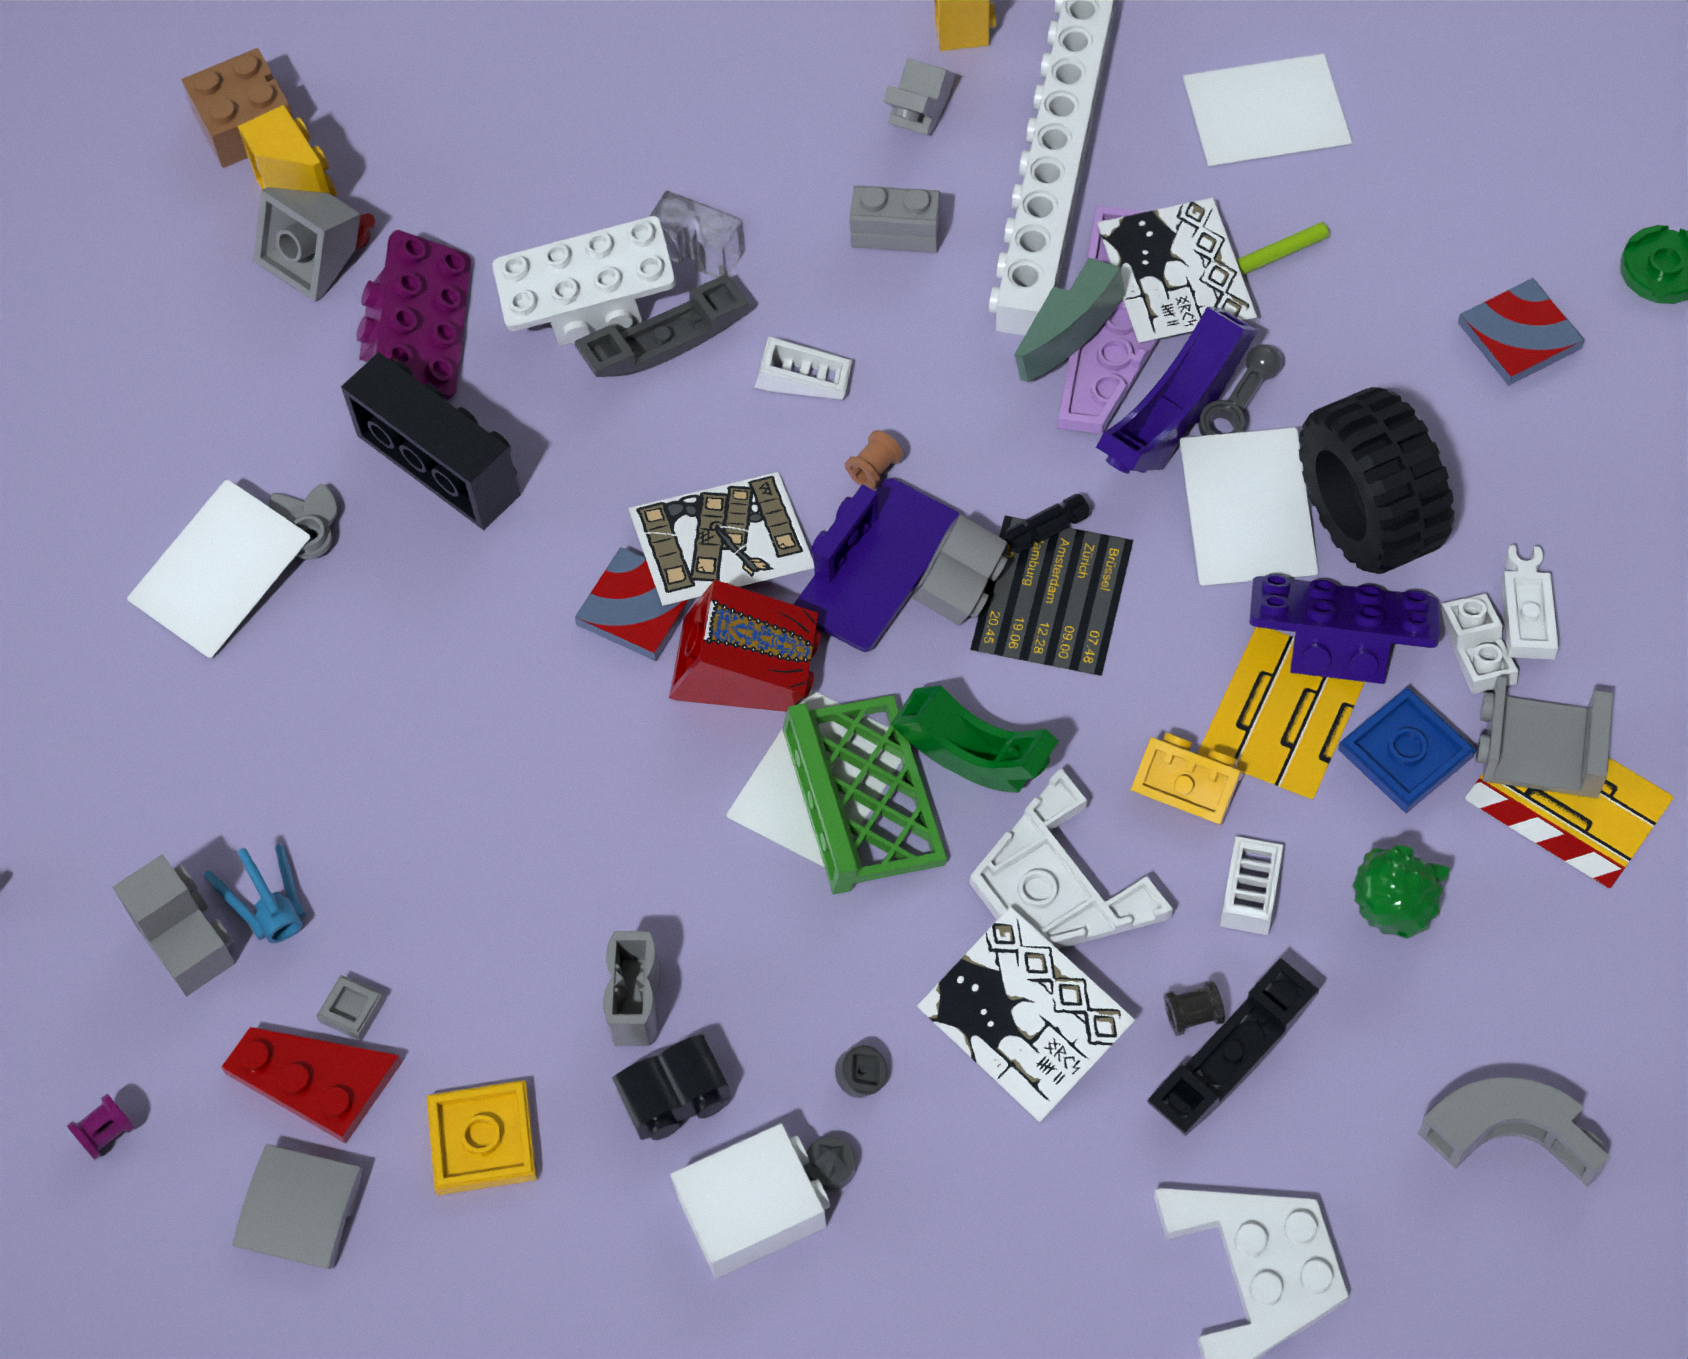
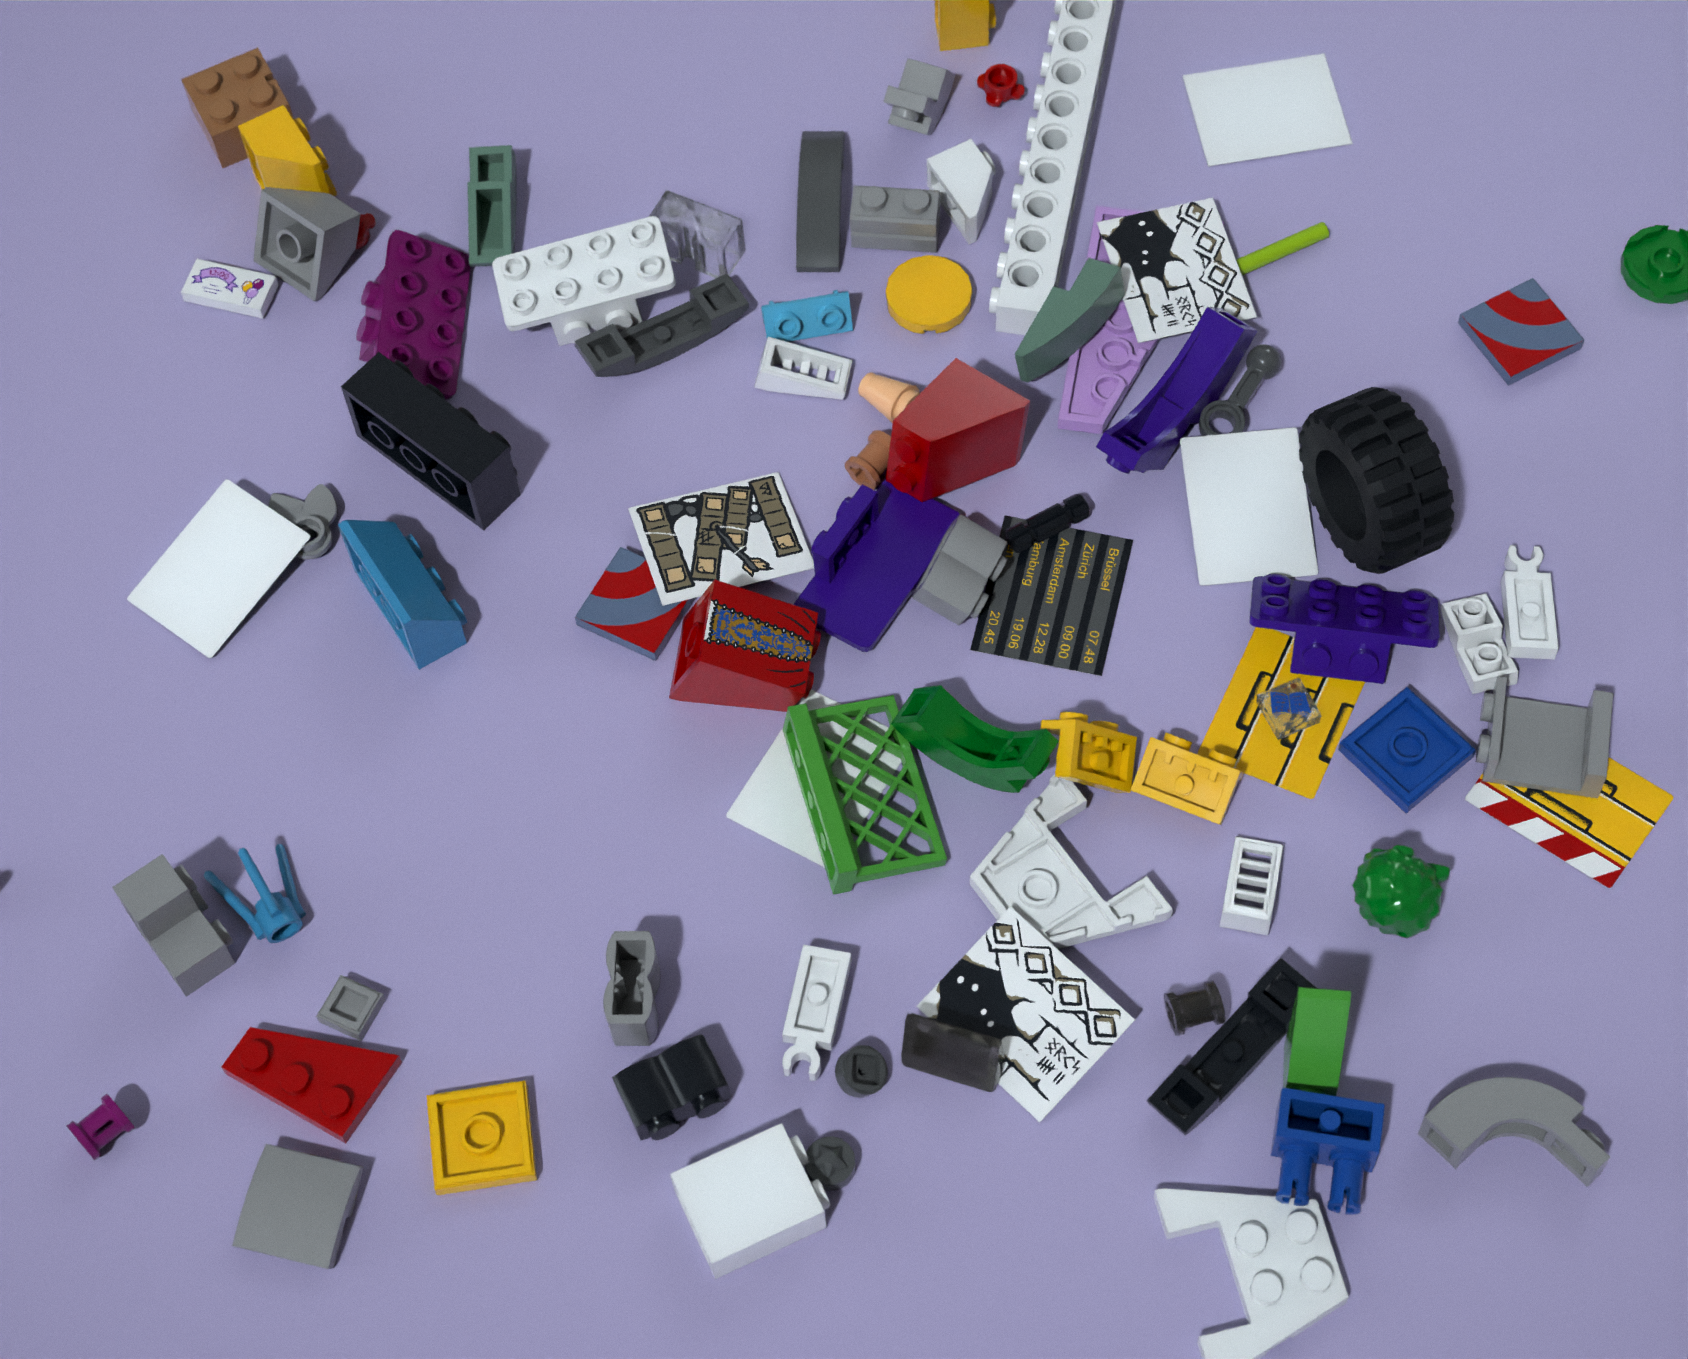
(229, 288): none -> white tile
(404, 589): none -> dark azure slope
(491, 203): none -> sand green slope
(808, 317): none -> medium azure hinge
(815, 1006): none -> white plate
(819, 201): none -> dark grey slope
(886, 394): none -> light nougat cone
(928, 294): none -> yellow tile
(952, 1052): none -> clear smoke slope
(956, 433): none -> red slope
(964, 185): none -> white slope
(1000, 84): none -> red plate
(1093, 752): none -> yellow bracket
(1288, 708): none -> clear tile
(1316, 1040): none -> bright green slope
(1329, 1133): none -> blue brick

